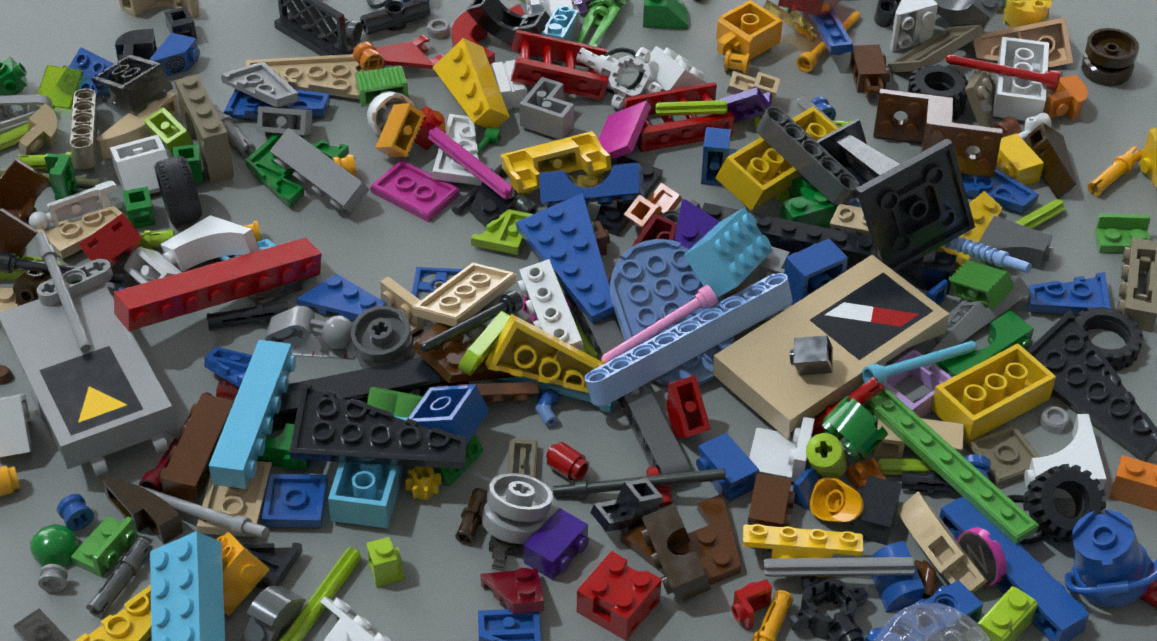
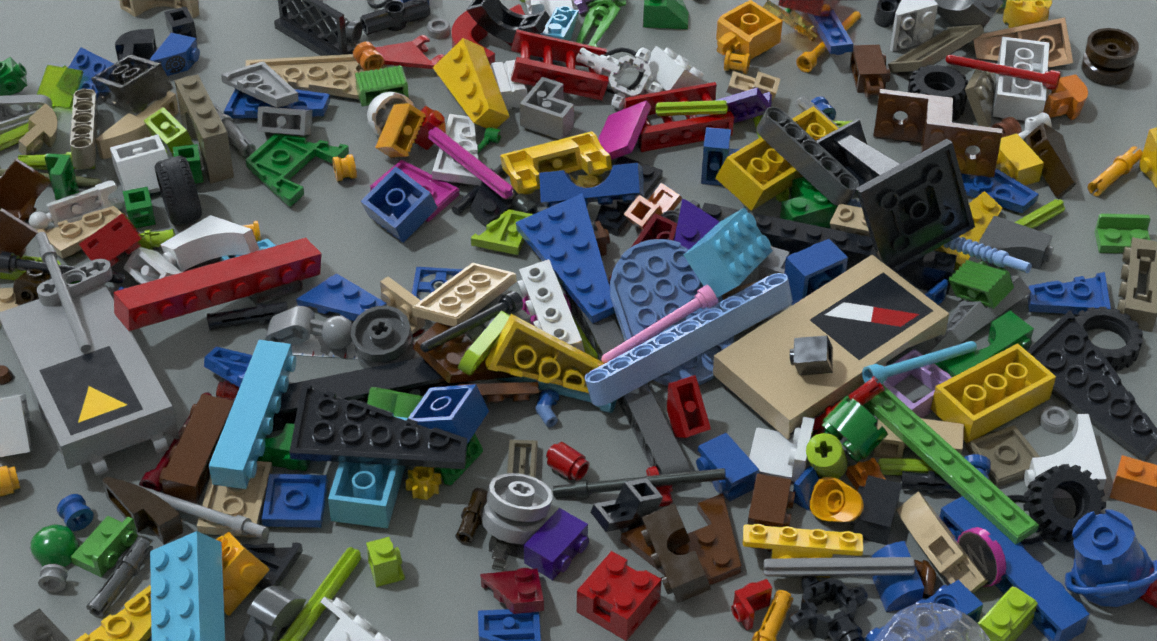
(319, 170): light grey brick -> none
(399, 204): none -> blue brick

